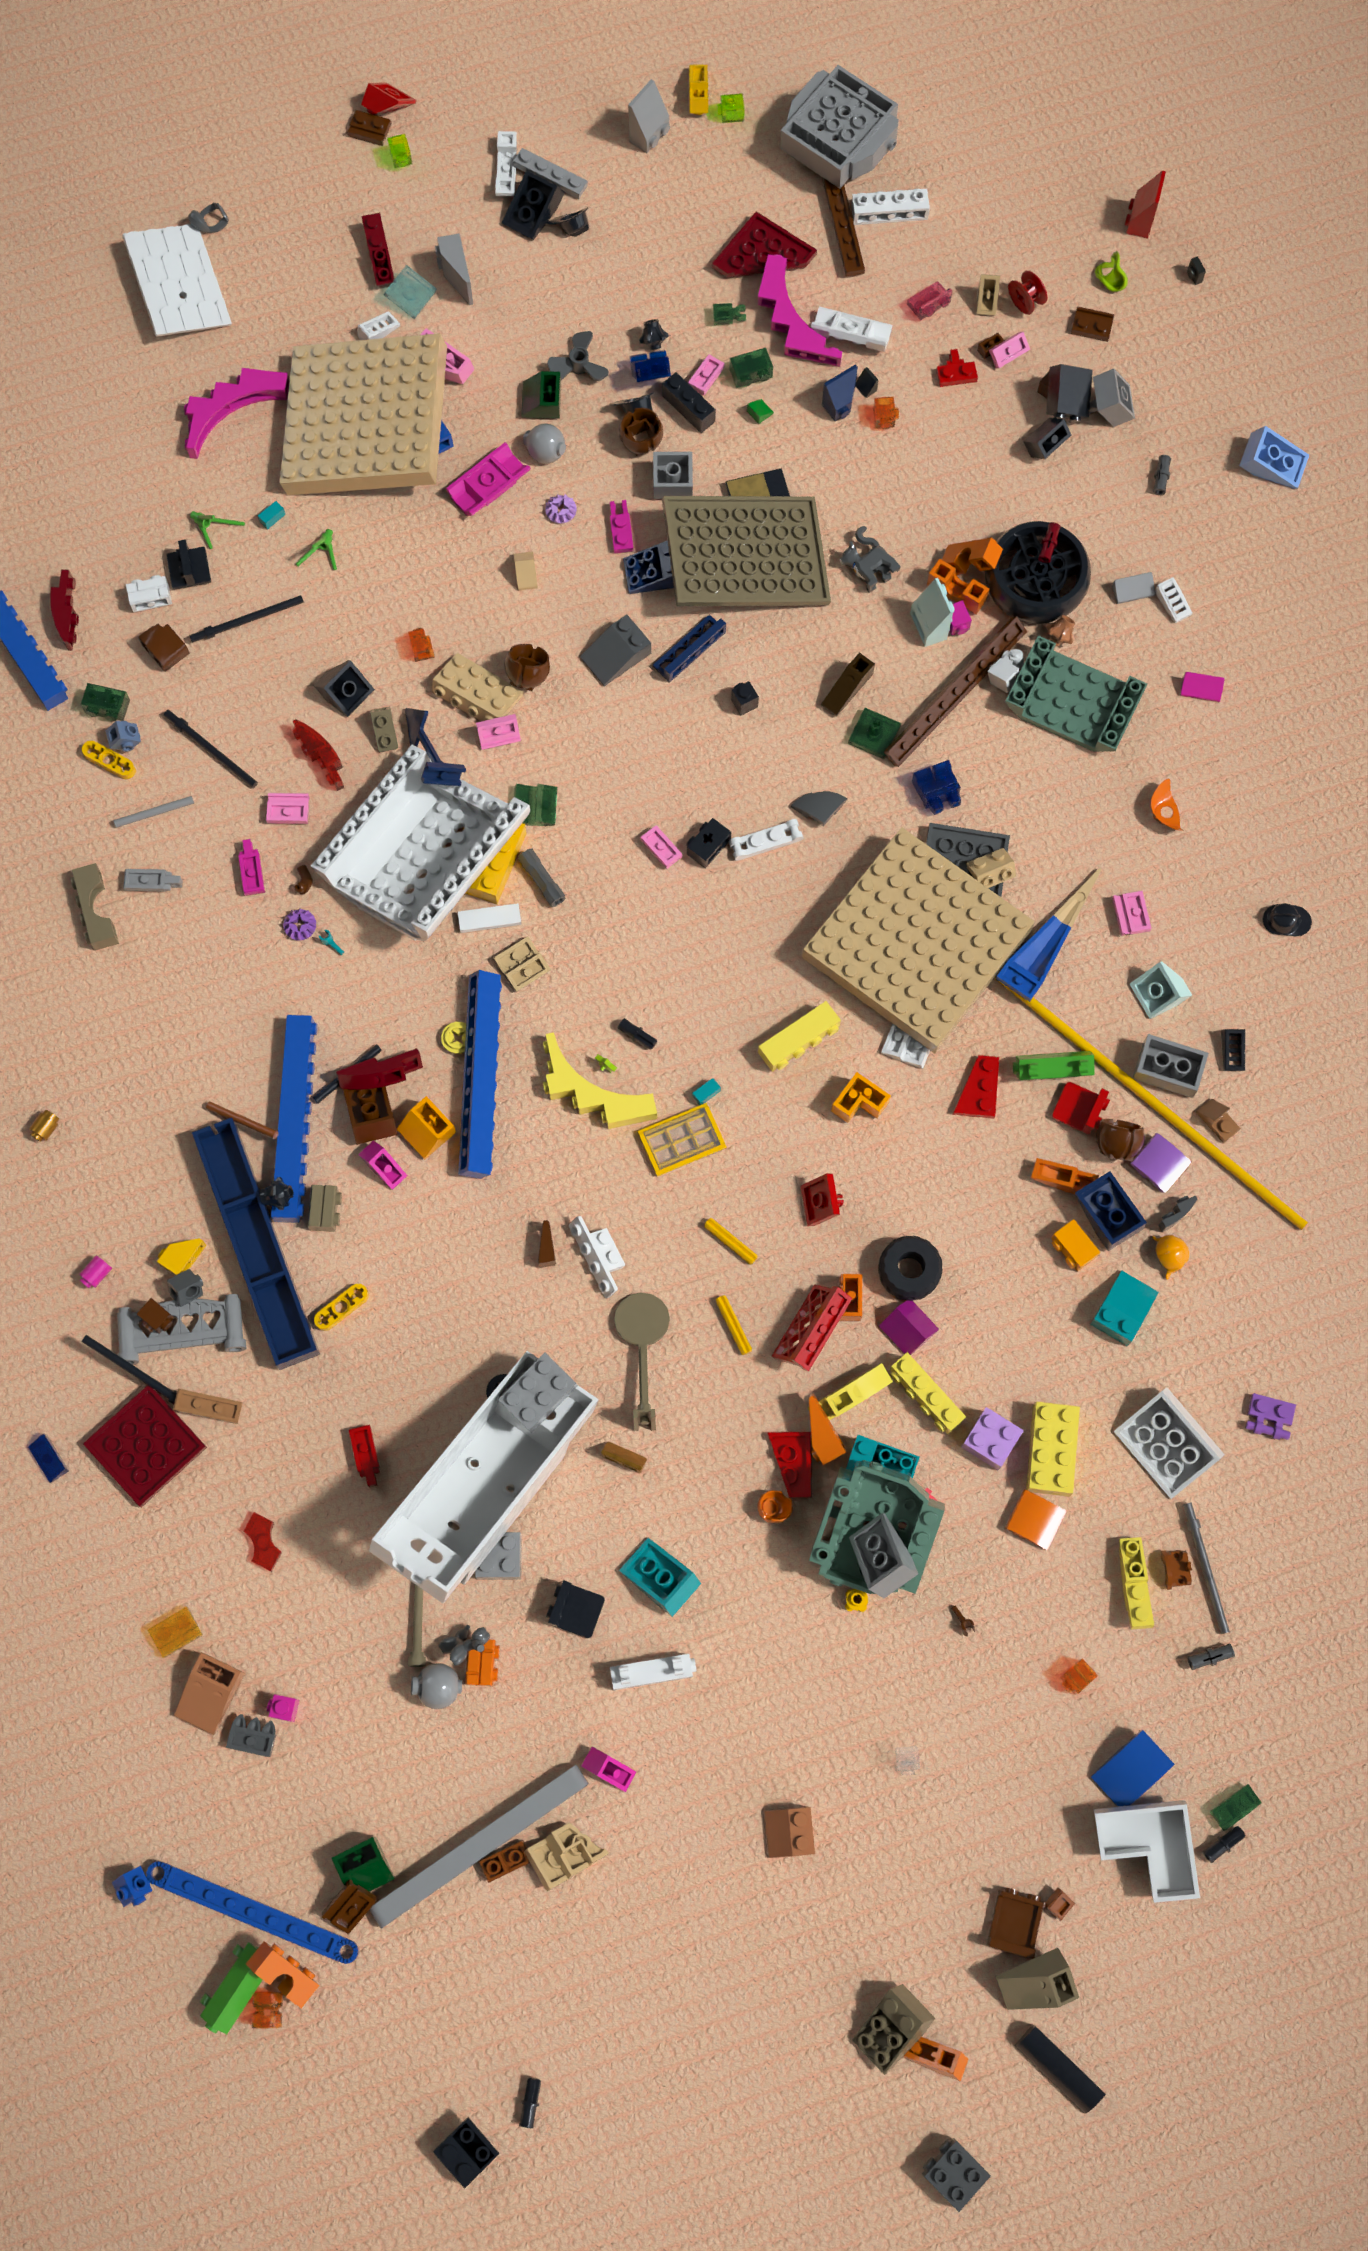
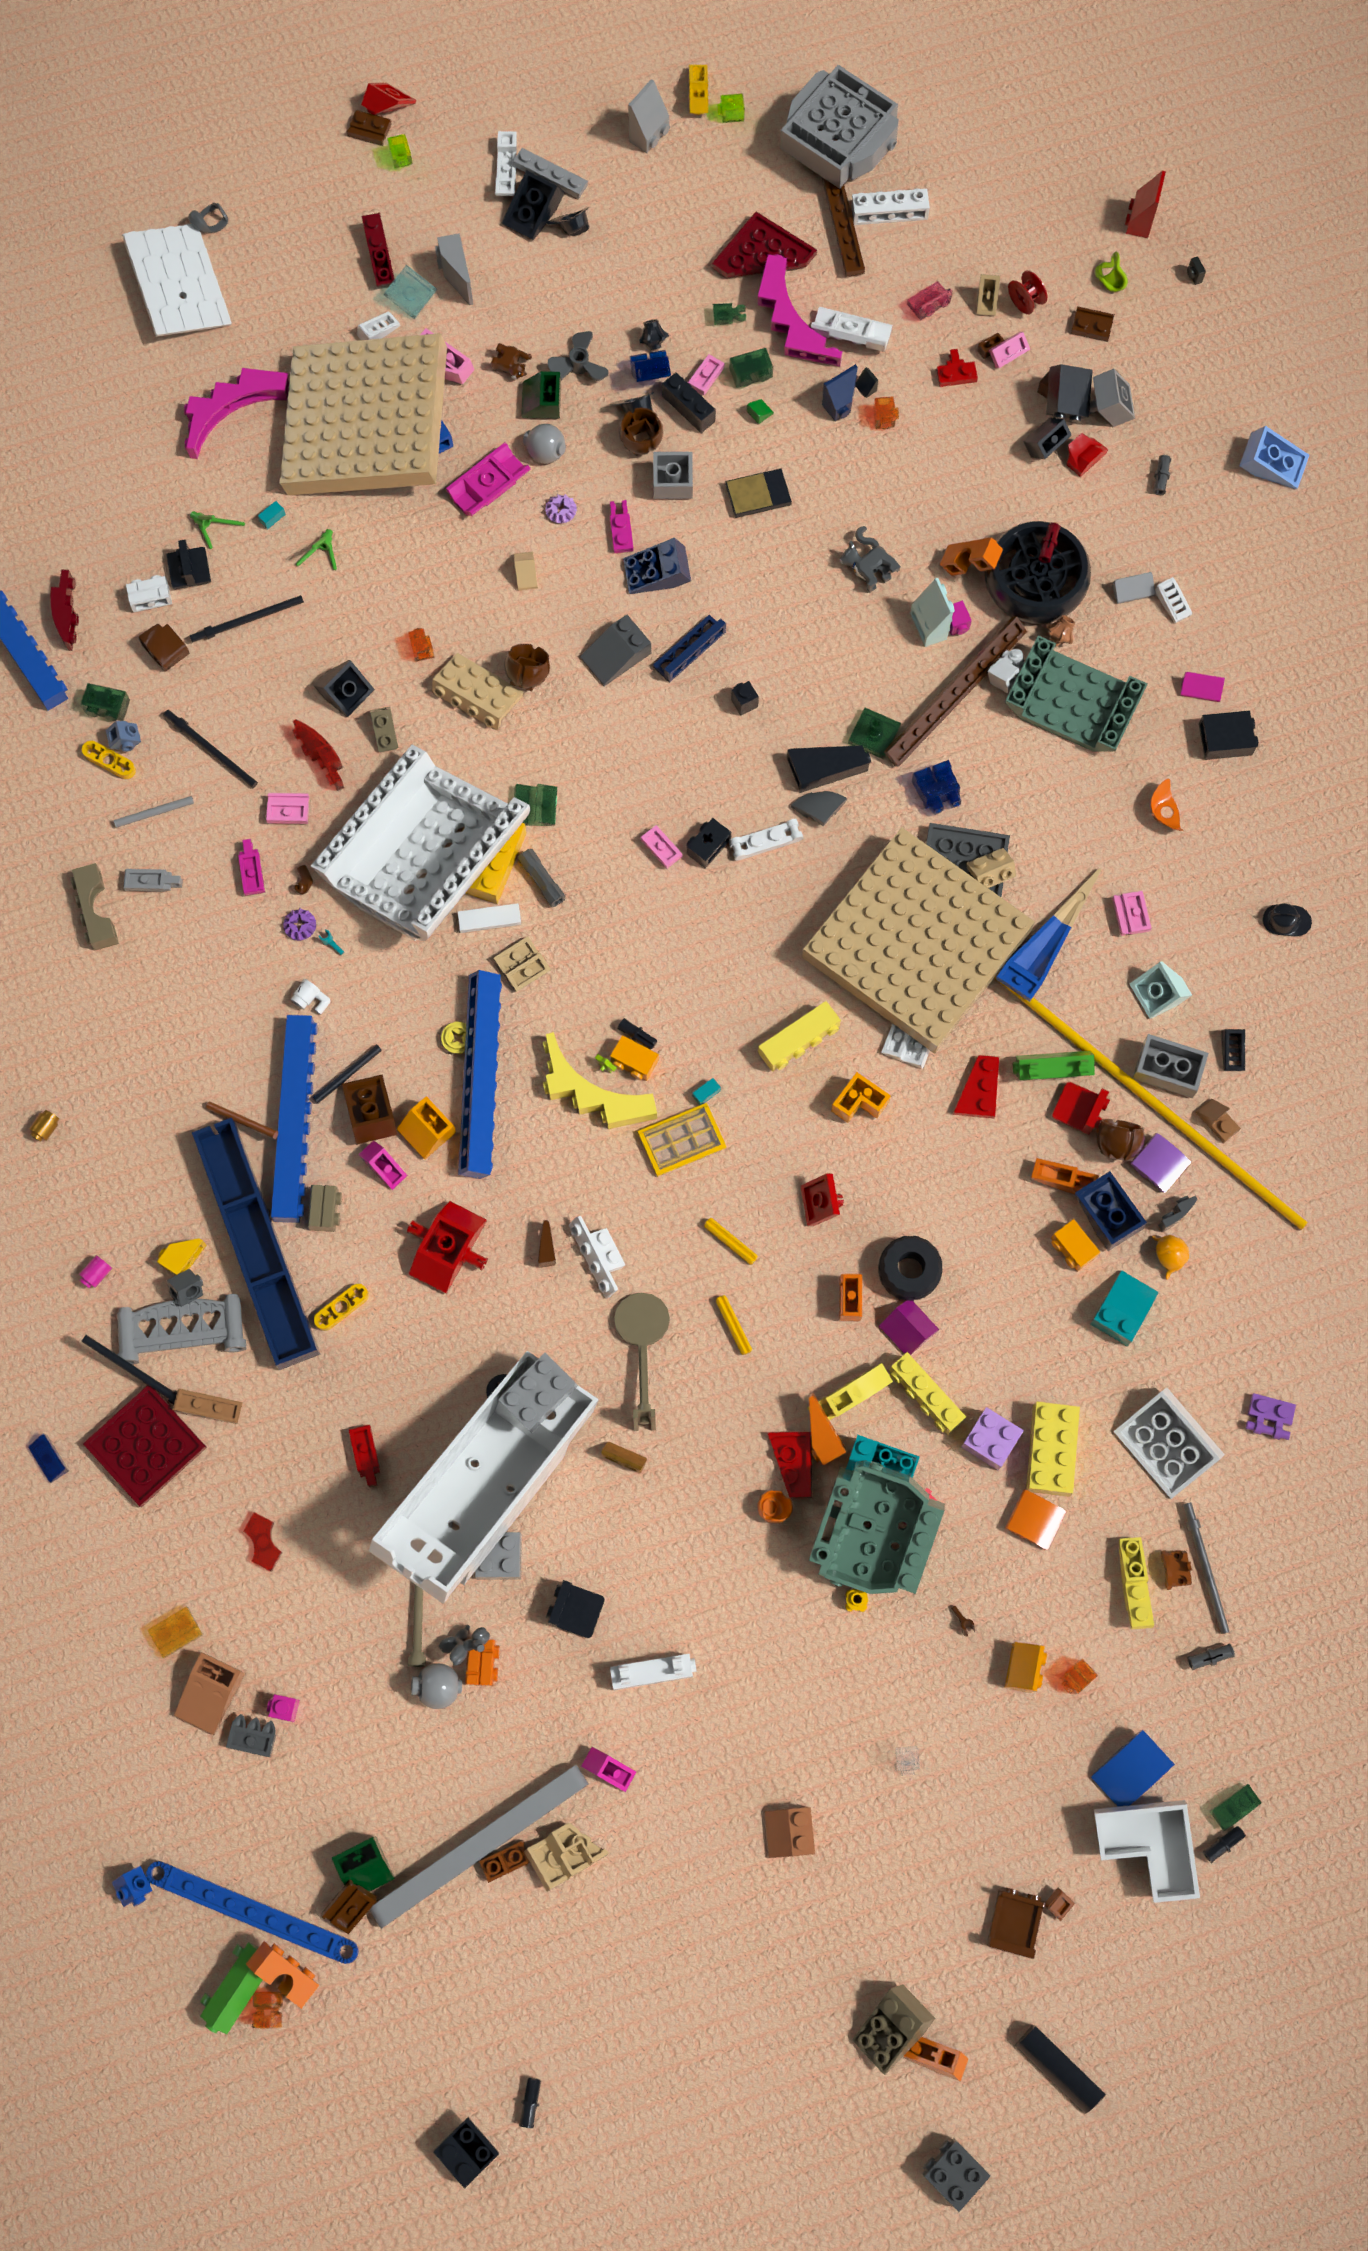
(155, 1317): reddish brown brick -> none
(277, 1194): black rock -> none
(305, 995): none -> white piece
(377, 1074): dark red slope -> none
(435, 771): dark blue piece -> none
(440, 1265): none -> red slope
(498, 731): bright pink plate -> none
(507, 361): none -> reddish brown animal
(634, 1058): none -> light orange piece
(660, 1576): teal slope -> none
(745, 551): dark tan plate -> none
(814, 1336): red fence -> none
(826, 765): none -> black slope
(849, 684): dark brown slope -> none
(882, 1556): light grey slope -> none
(973, 593): orange arch -> none
(1025, 1667): none -> light orange slope
(1038, 1983): dark tan slope -> none
(1084, 454): none -> red slope
(1228, 735): none -> black brick

